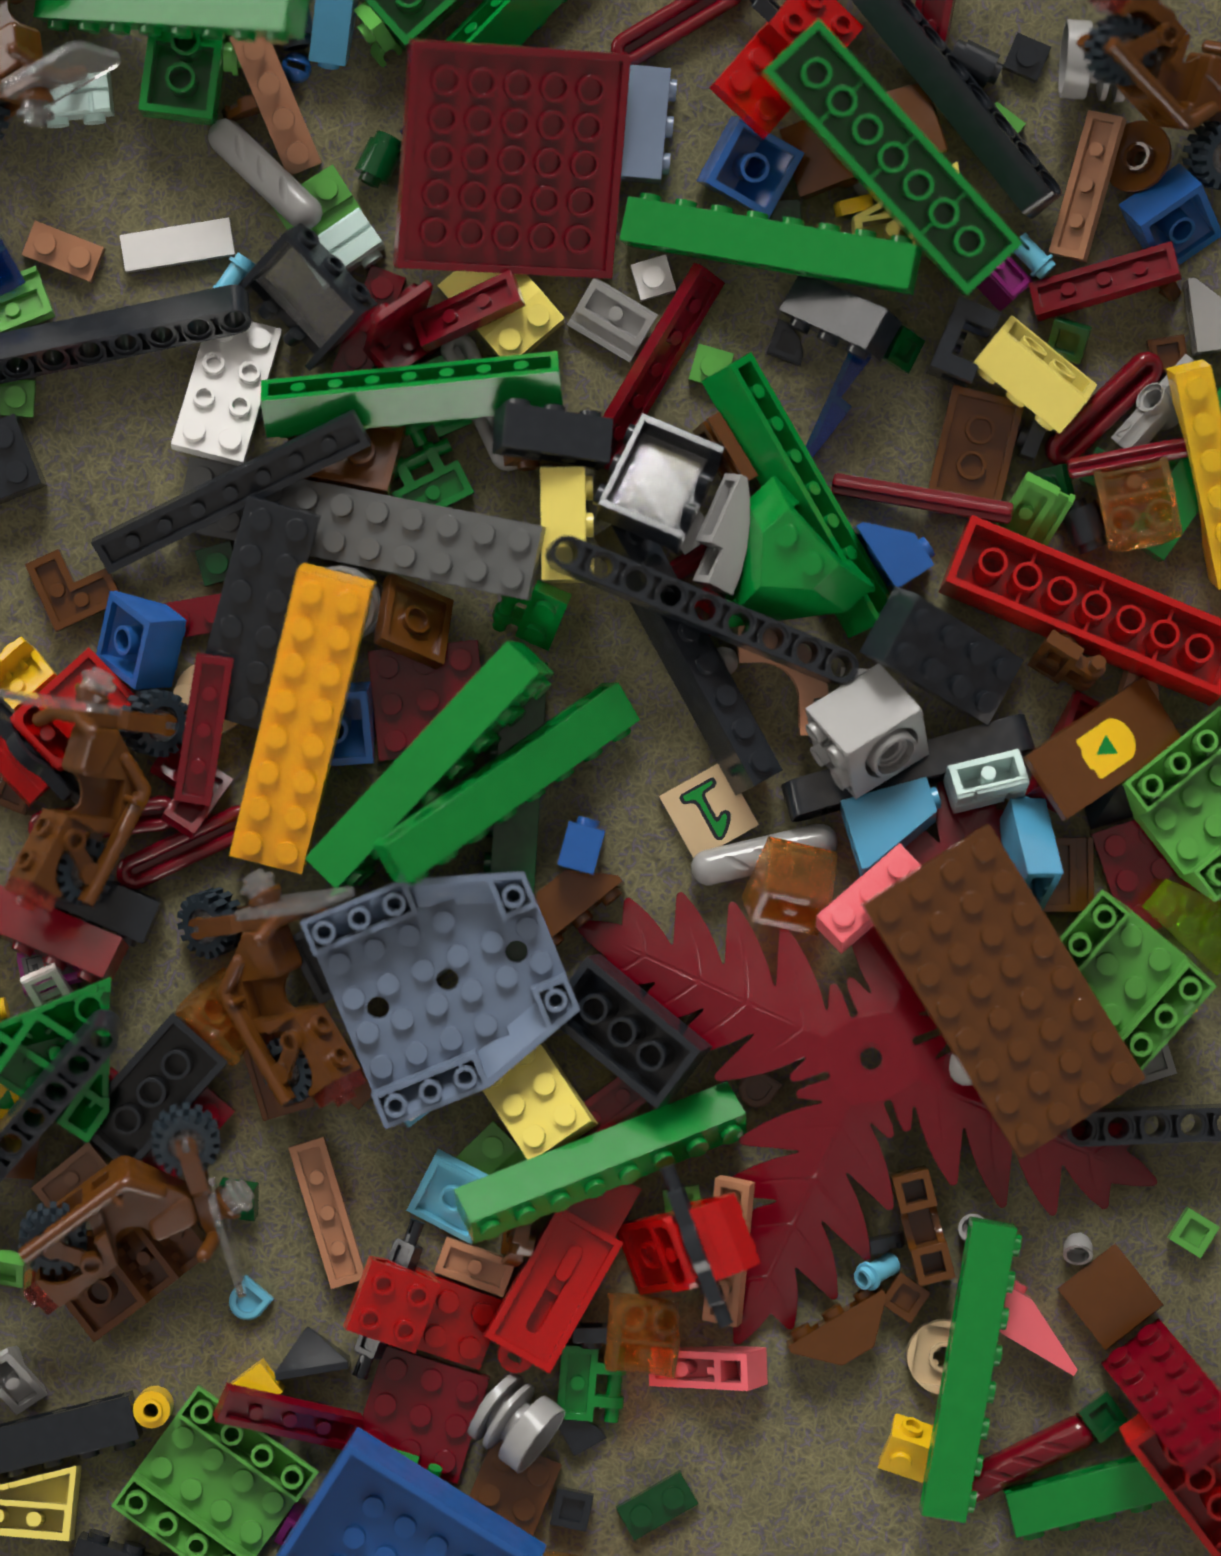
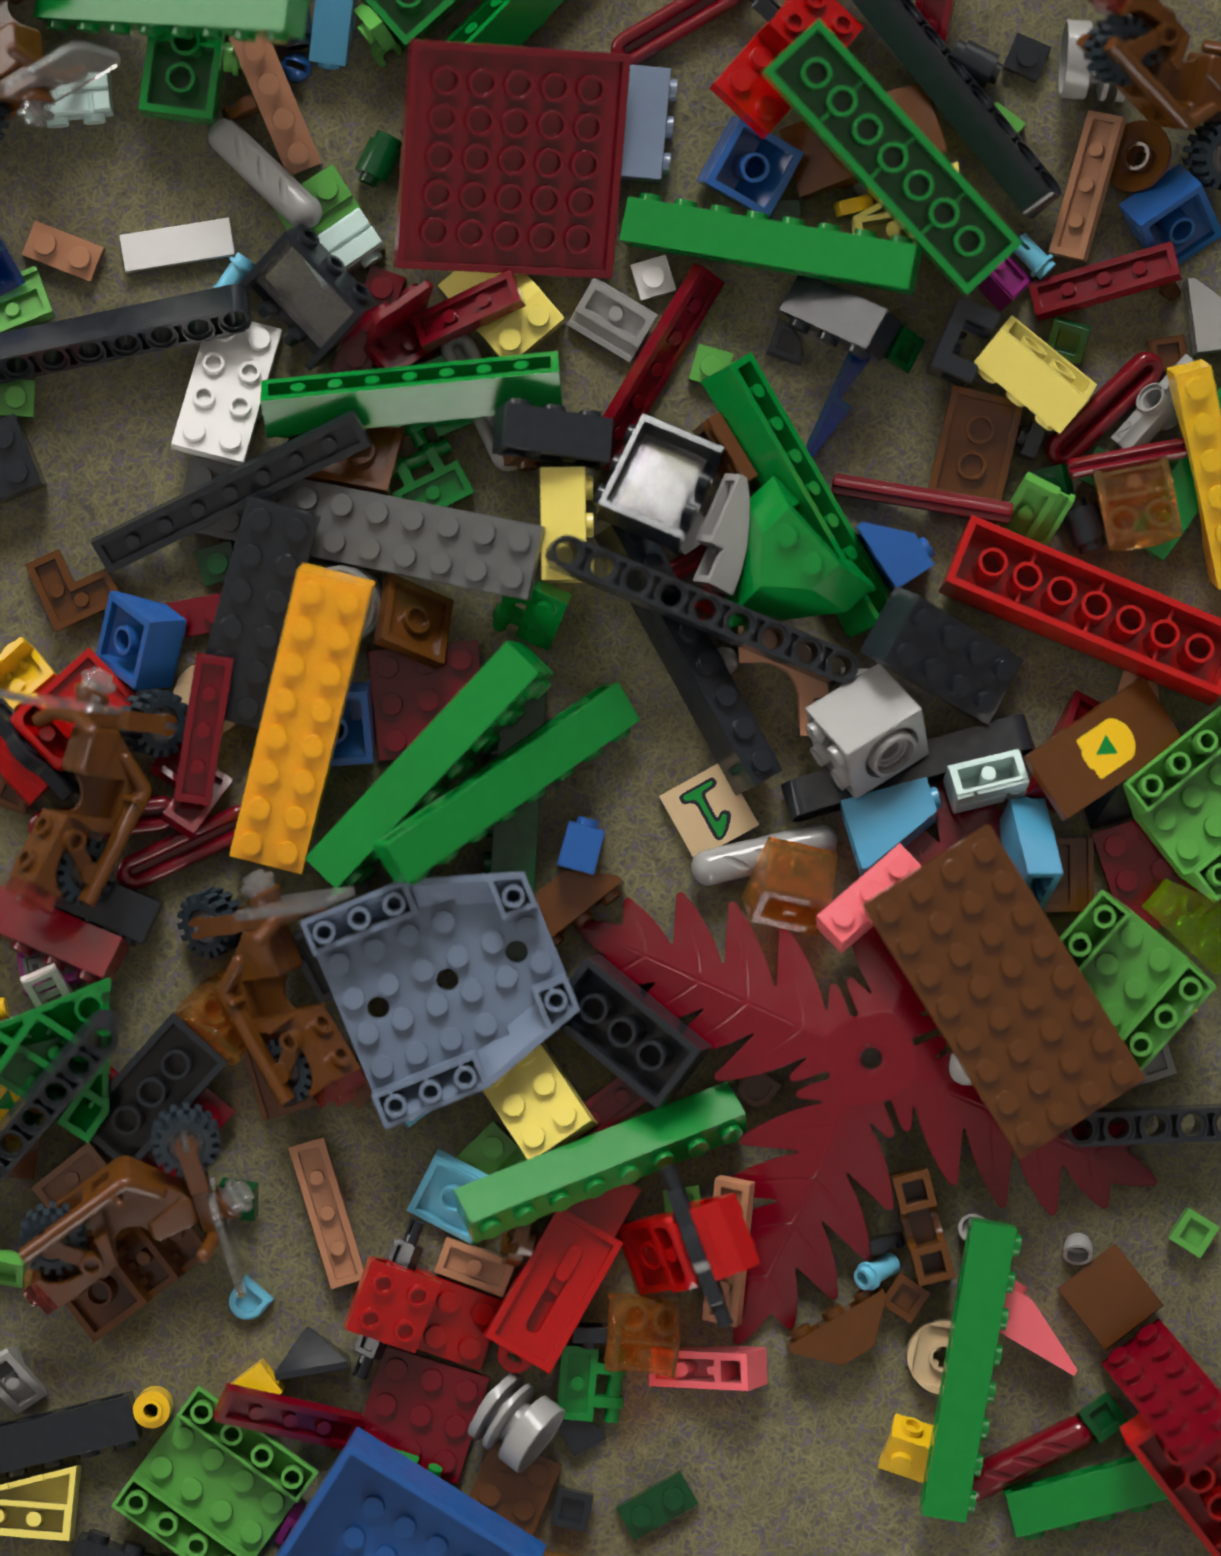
(1062, 659): reddish brown plate -> none

